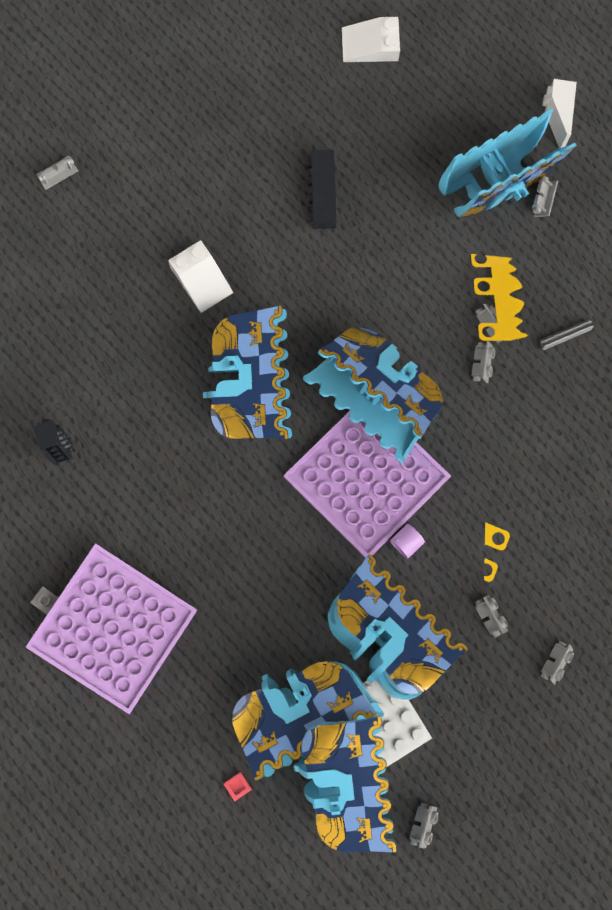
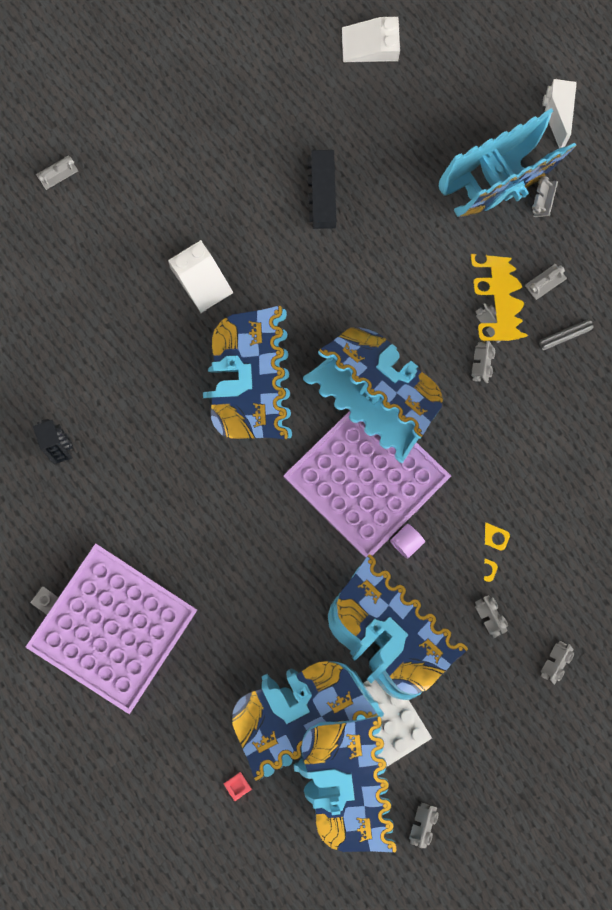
(546, 281): none -> light grey hinge

